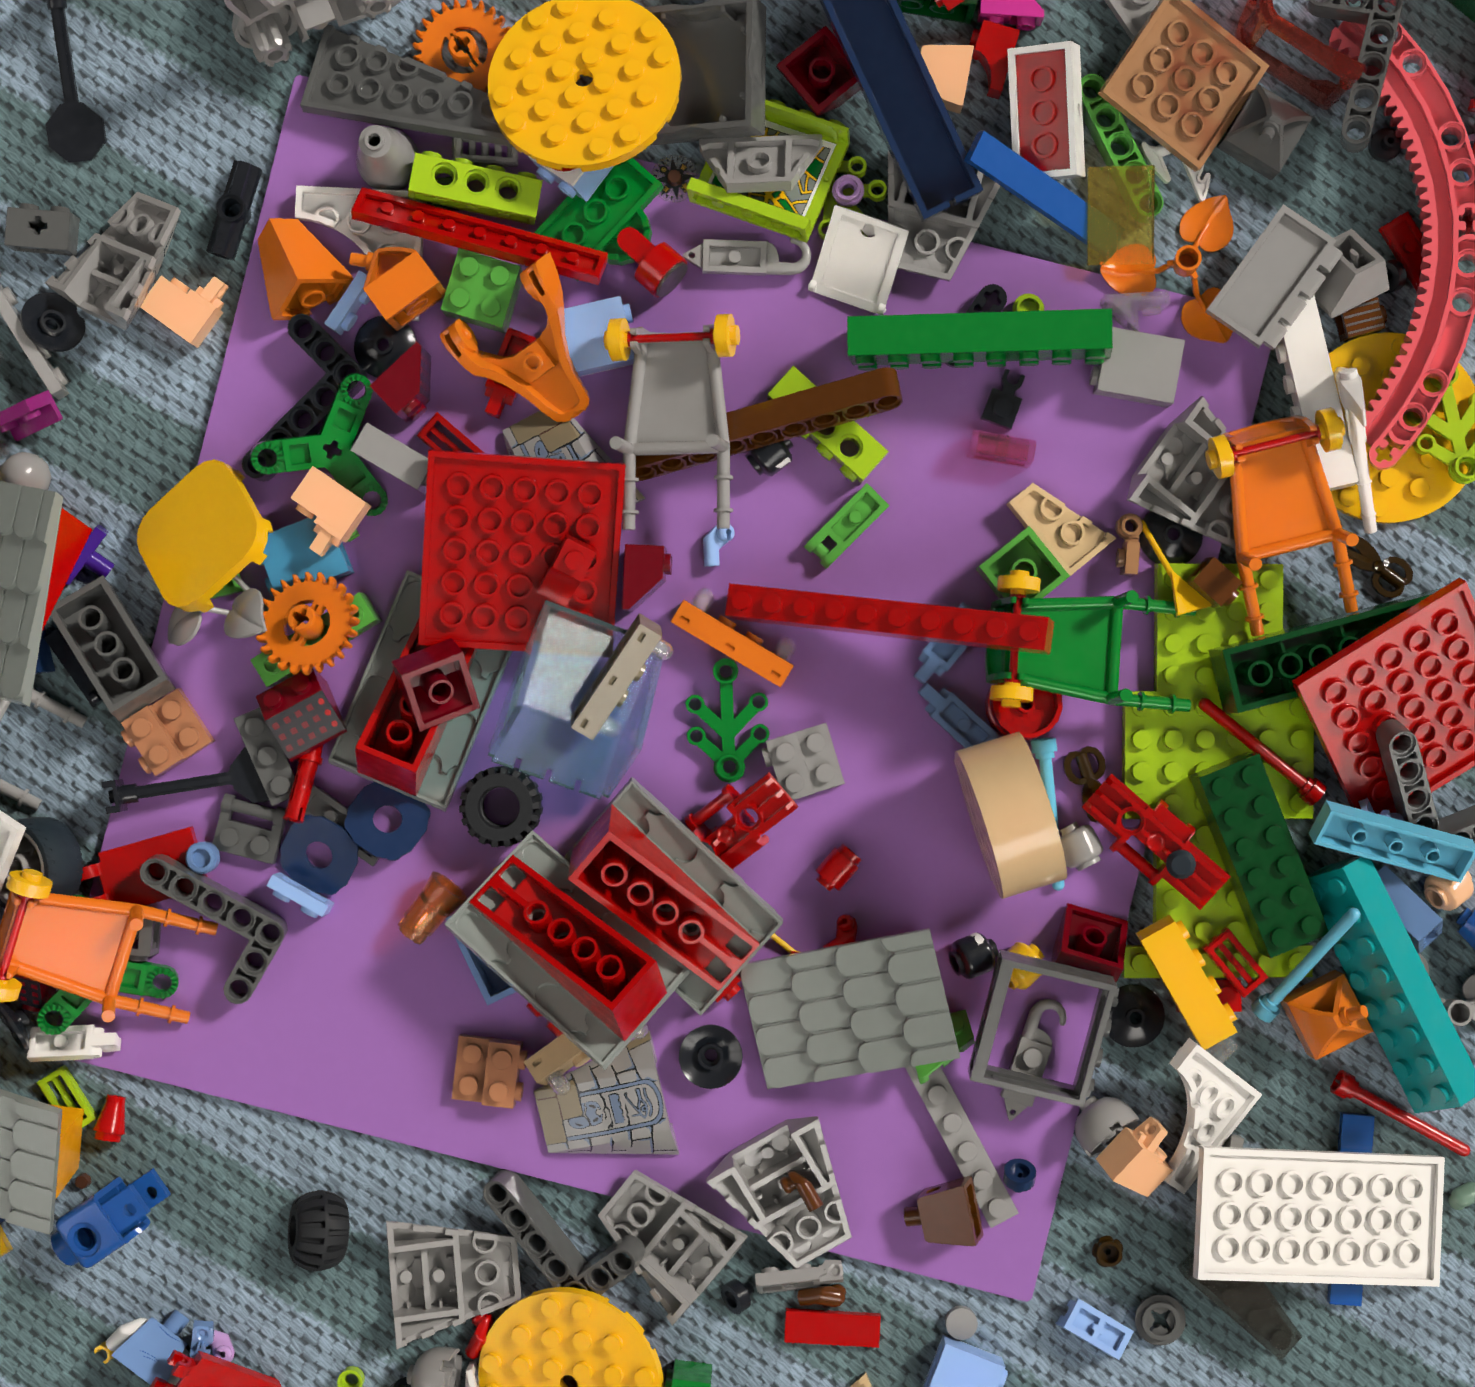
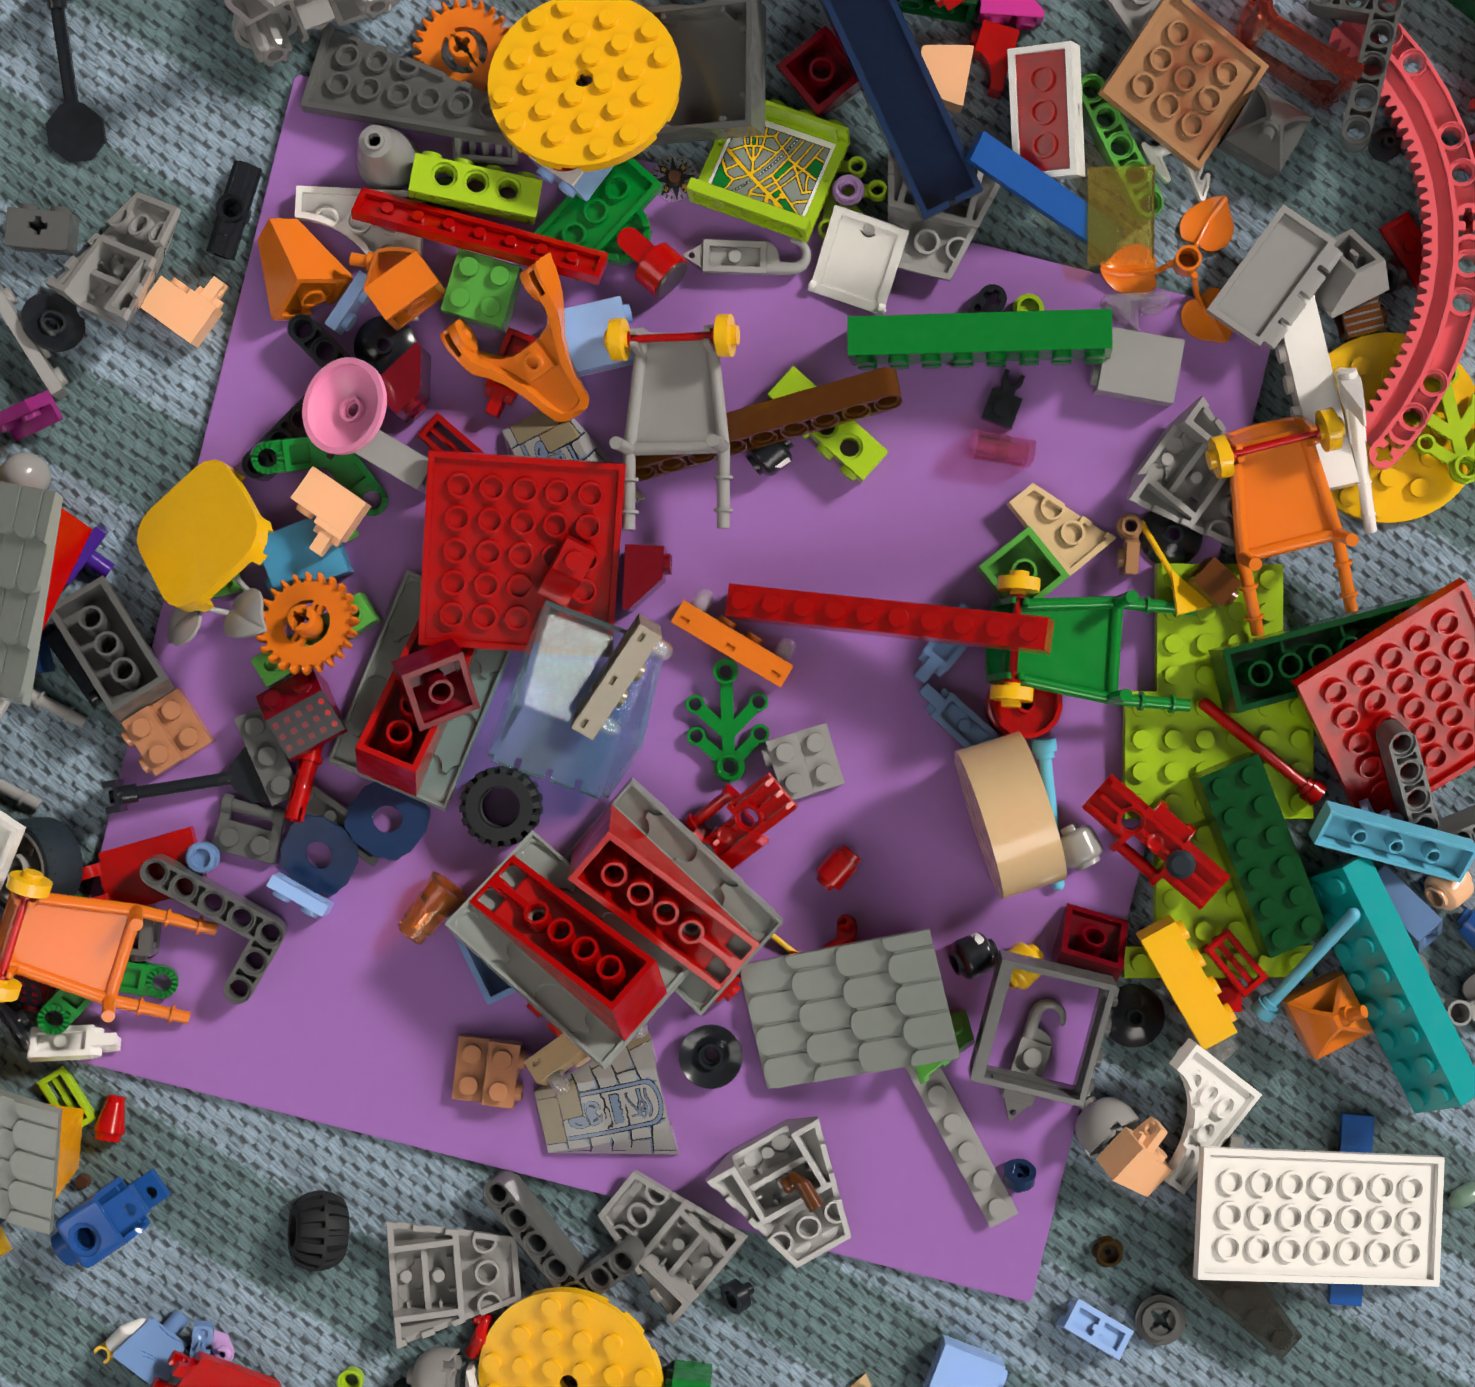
(333, 402): none -> bright pink dish
(713, 542): light blue arm -> none
(760, 162): light grey wing -> none
(803, 1277): light grey hinge -> none
(825, 1295): reddish brown arm -> none
(832, 1327): red tile -> none
(847, 524): bright green plate -> none
(947, 1213): reddish brown torso -> none
(961, 1322): light grey tile -> none
(1088, 778): dark brown piece -> none
(1350, 1088): red piece -> none
(1371, 562): dark brown piece -> none

